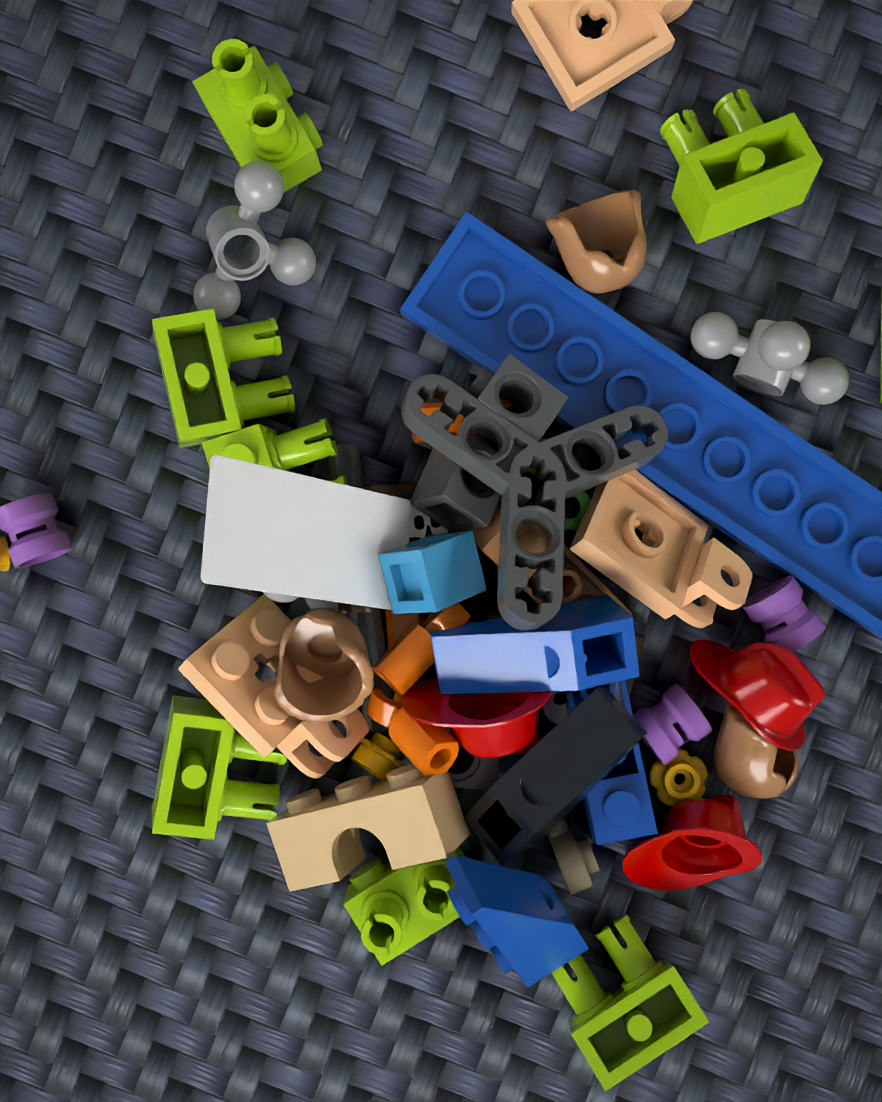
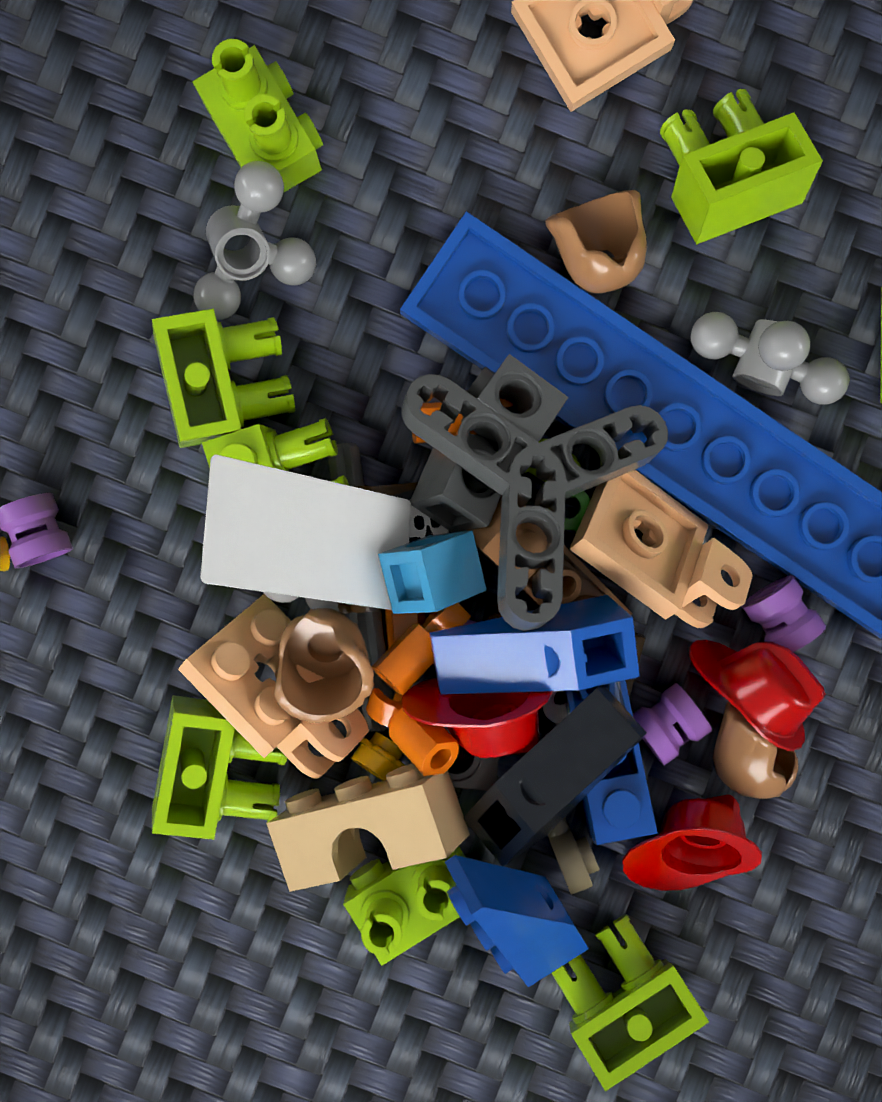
(694, 775): yellow plate -> none

